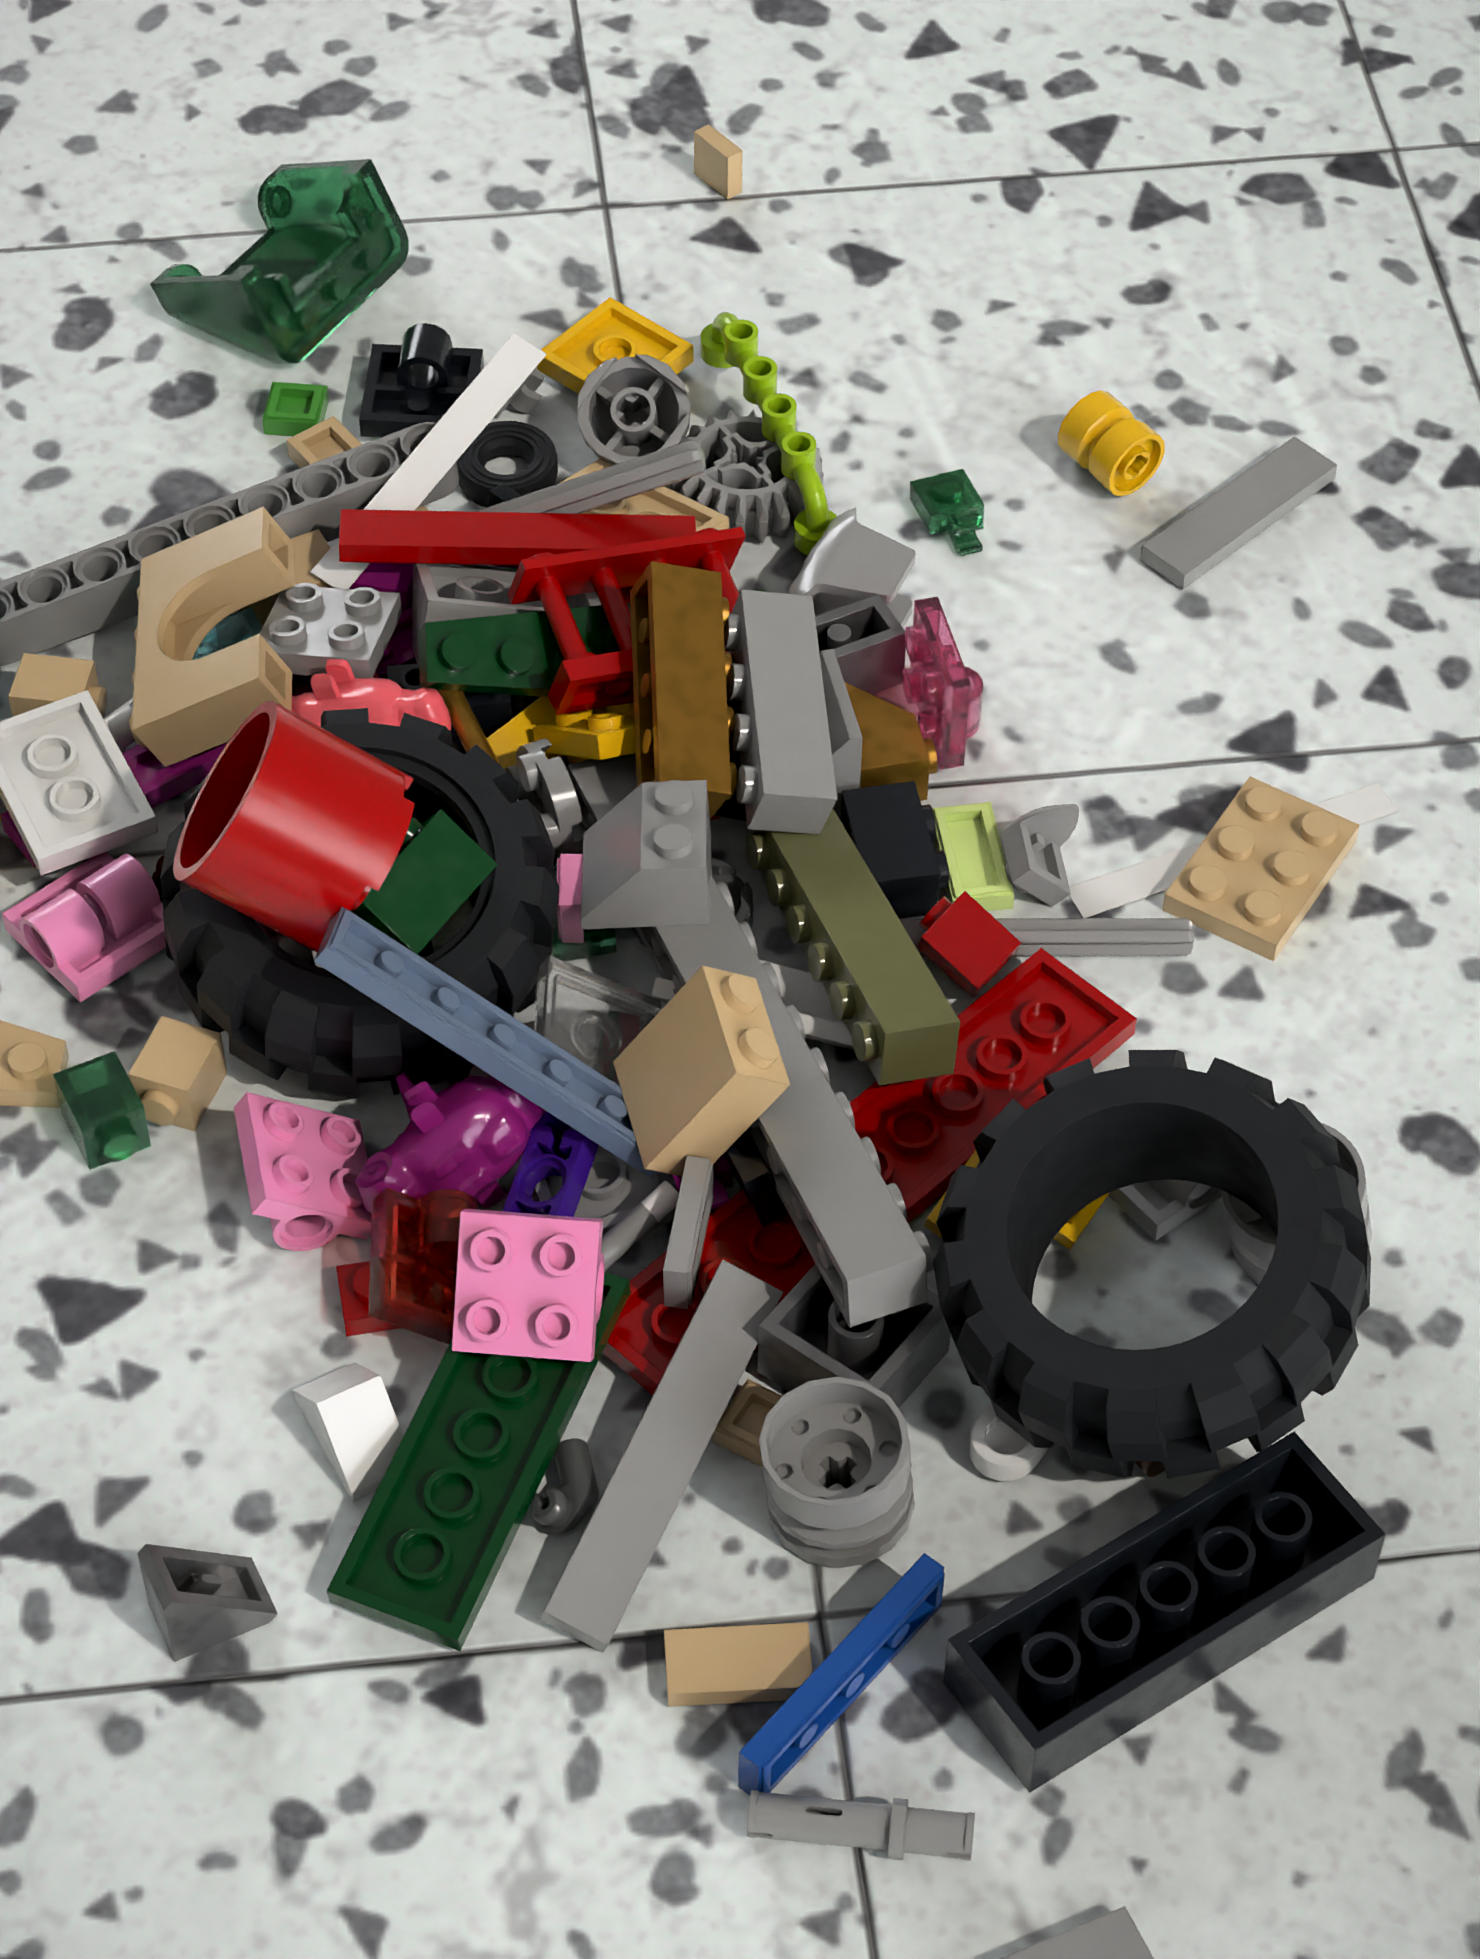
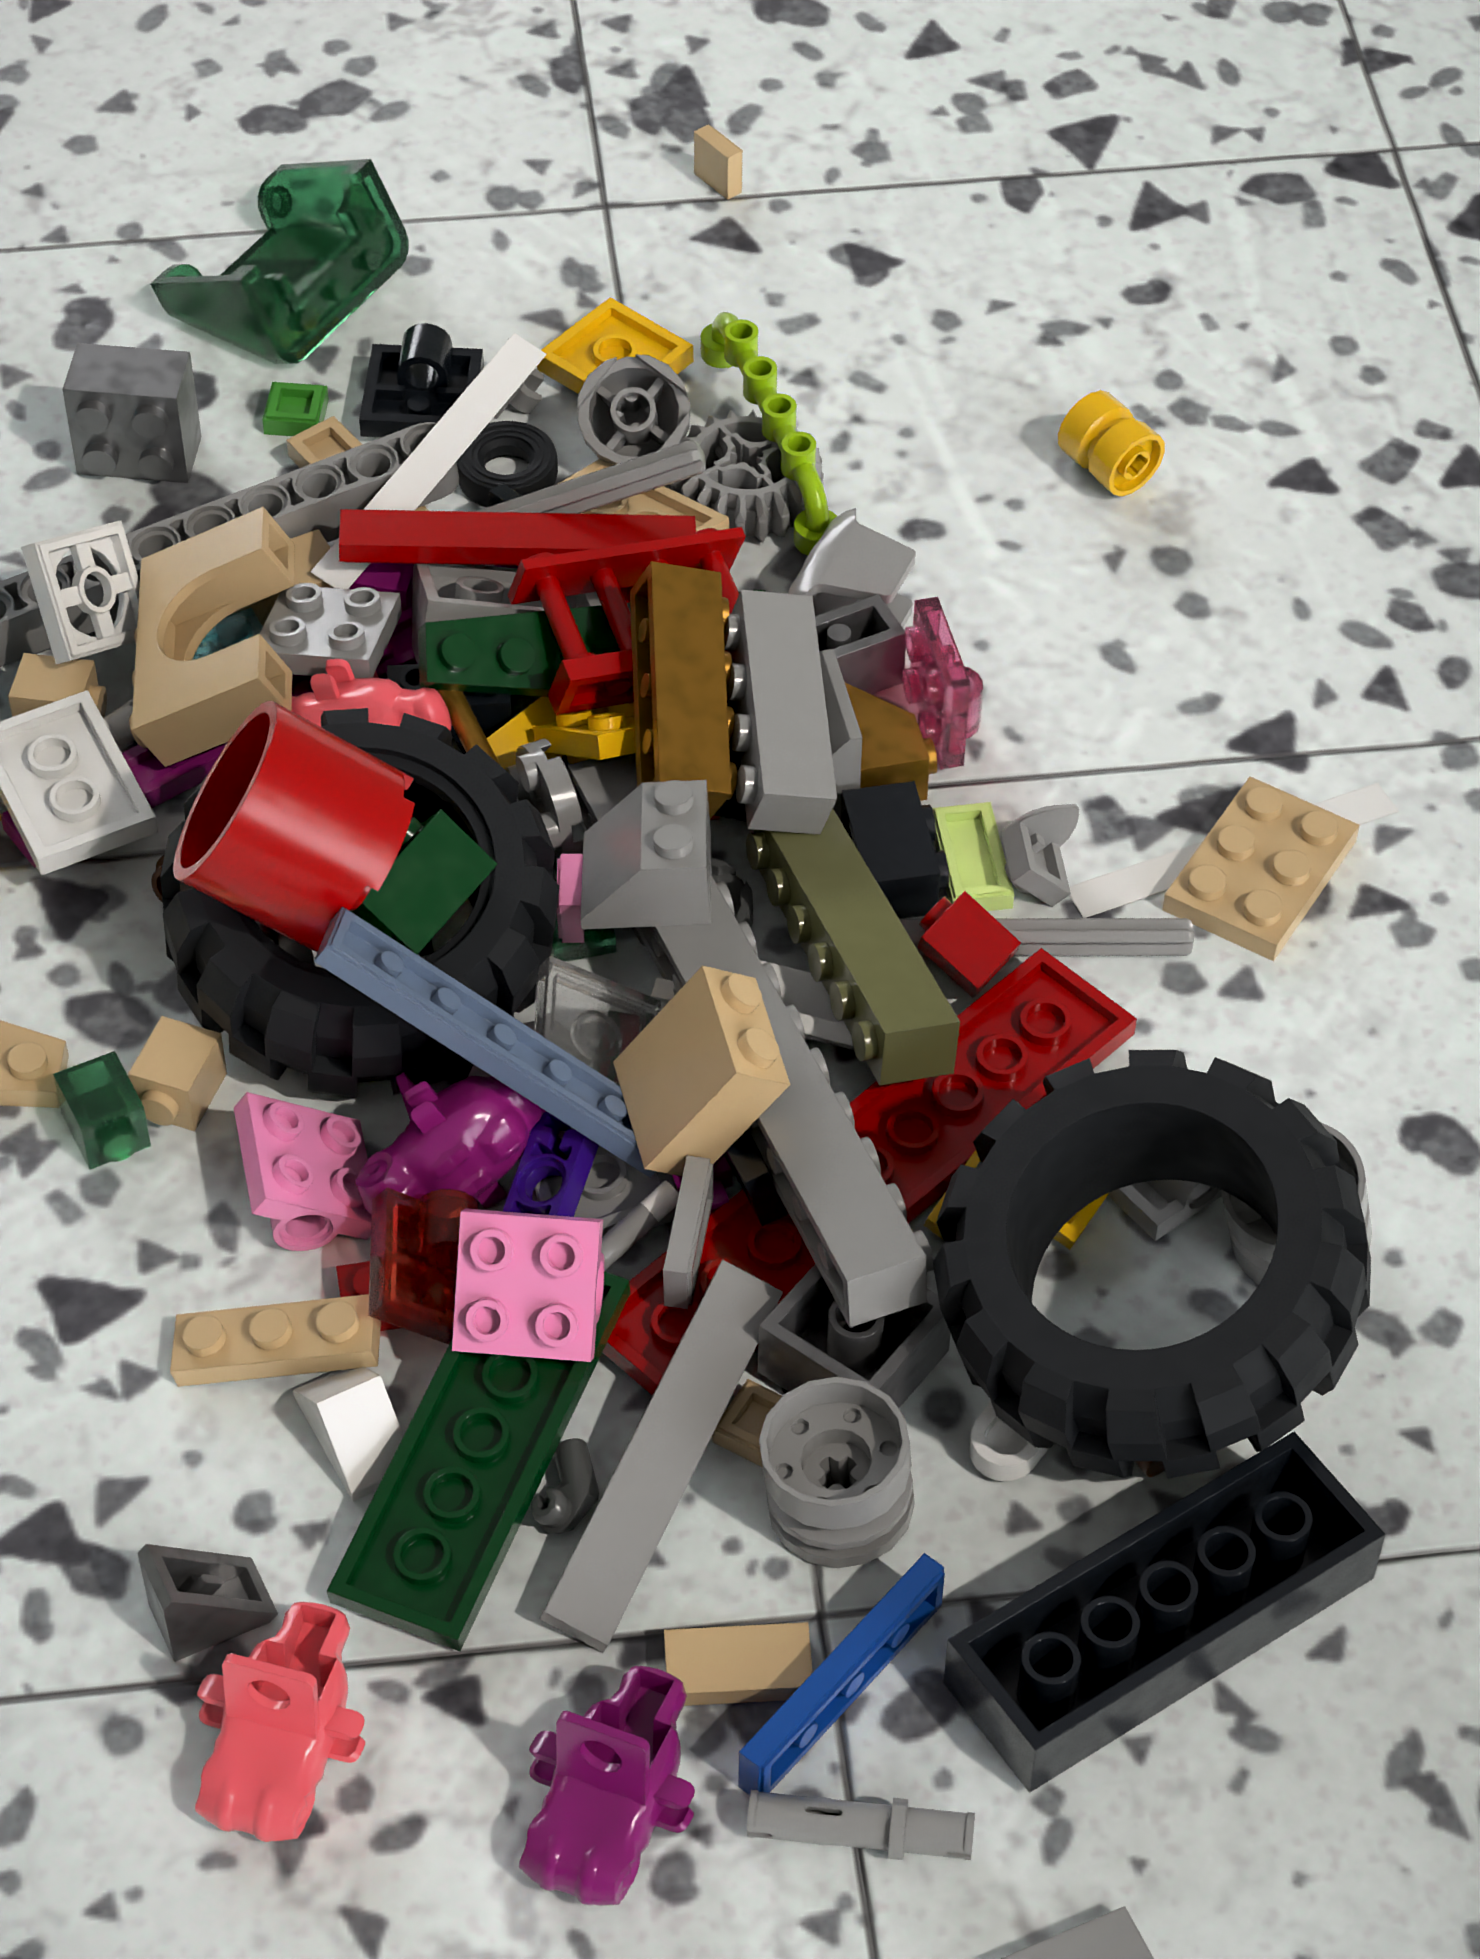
(91, 923): bright pink plate -> none
(113, 549): none -> white piece
(132, 412): none -> flat silver brick
(274, 1340): none -> tan plate
(278, 1726): none -> coral piece
(608, 1789): none -> magenta piece
(950, 505): clear green plate -> none
(1238, 512): light grey tile -> none

